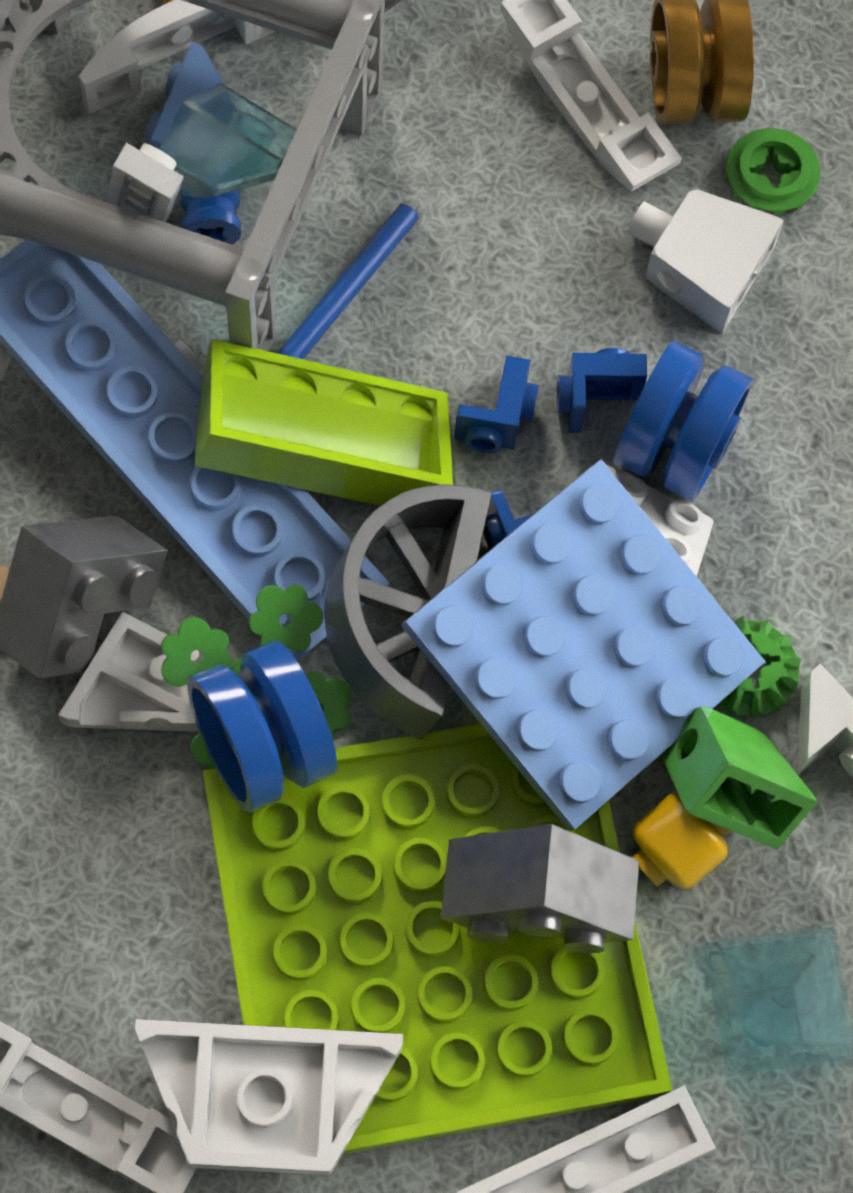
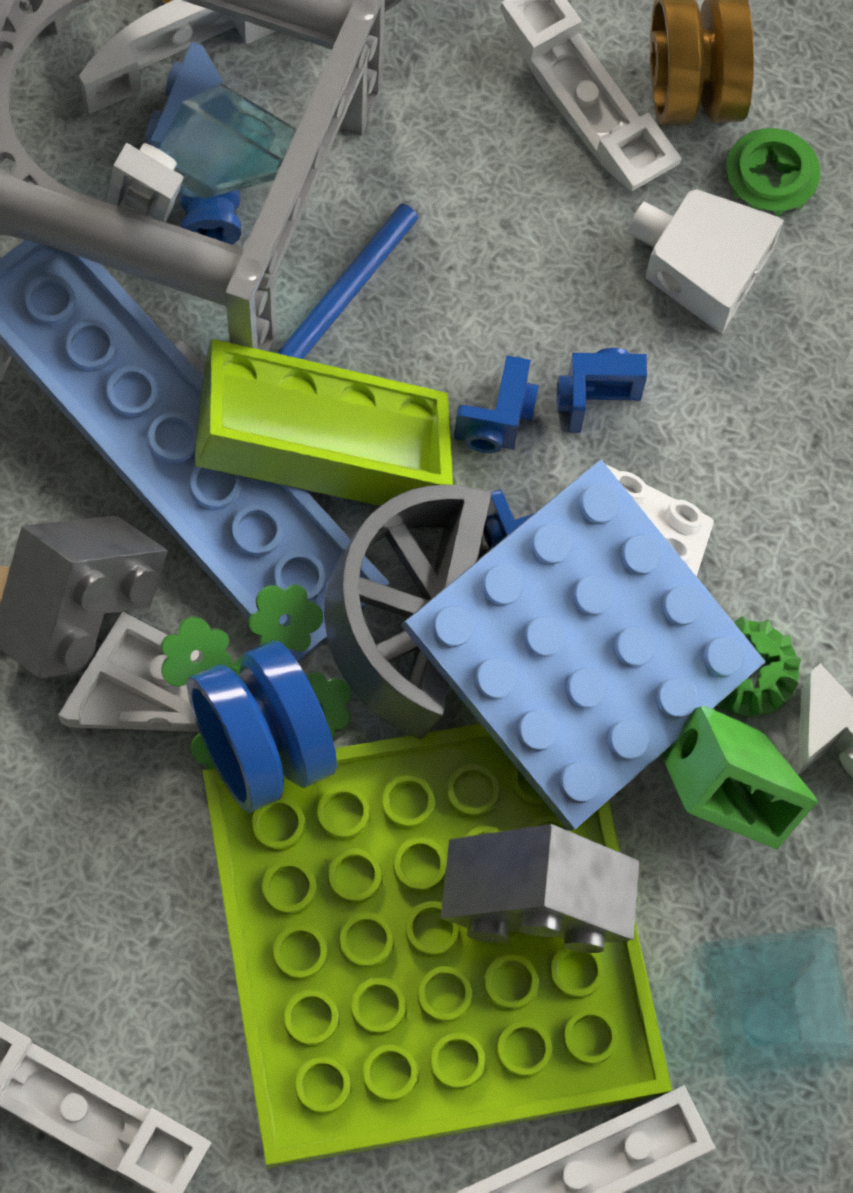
(265, 1092): white wing -> none
(677, 419): blue wheel -> none
(678, 844): yellow head -> none

